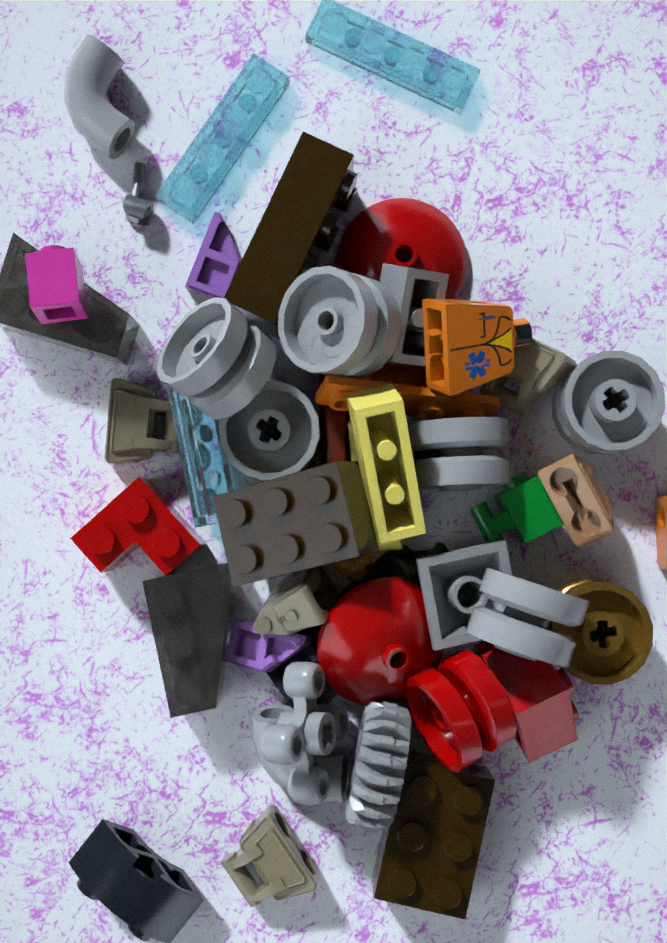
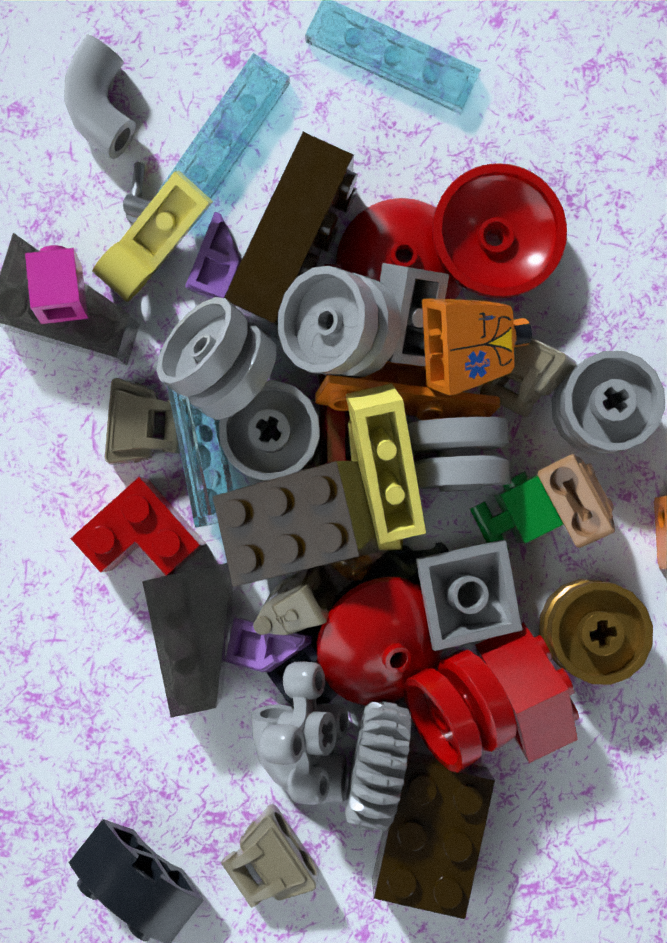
(152, 236): none -> light yellow plate
(517, 210): none -> red dish
(526, 618): light grey wheel -> none

